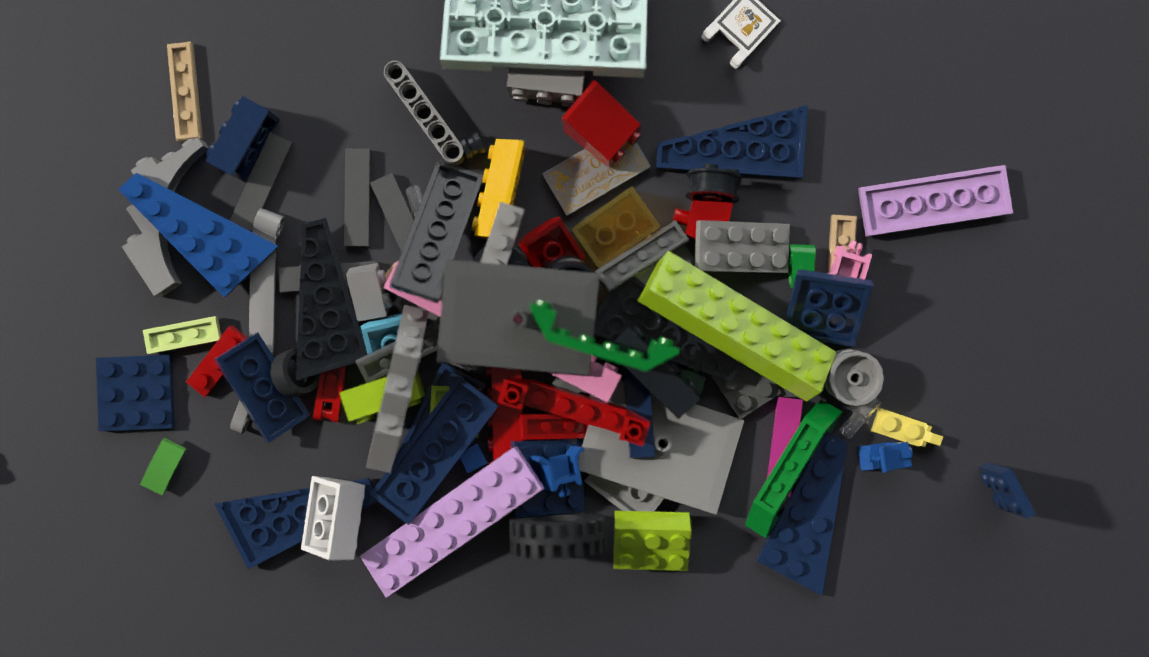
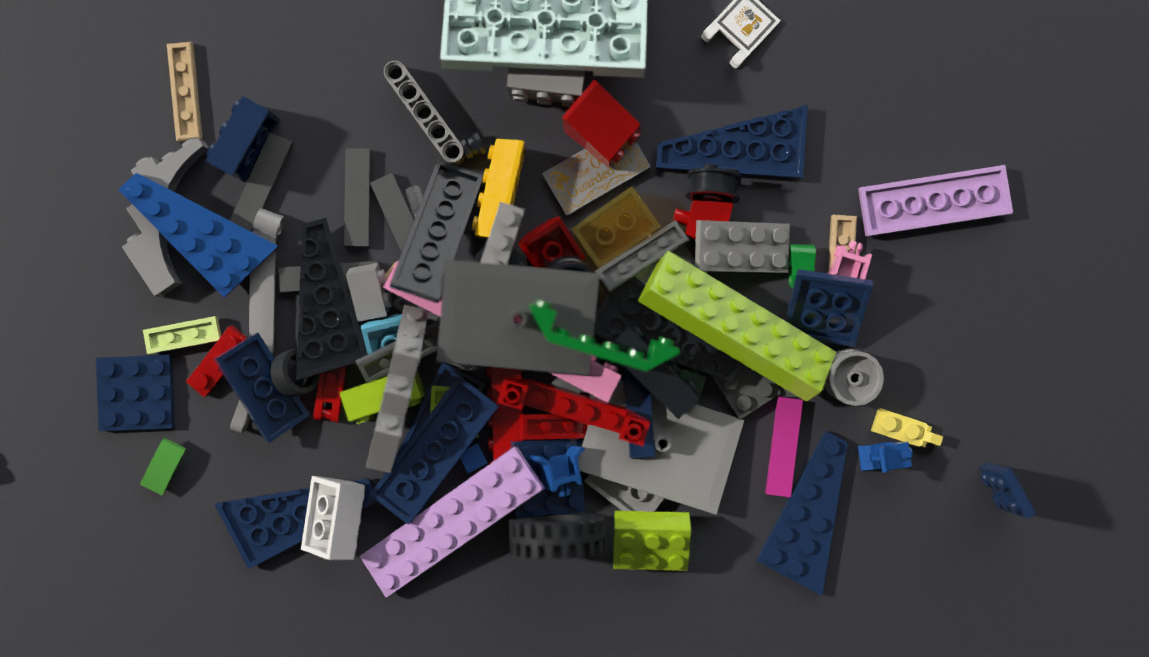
(790, 466): green slope -> none
(859, 417): clear axle -> none

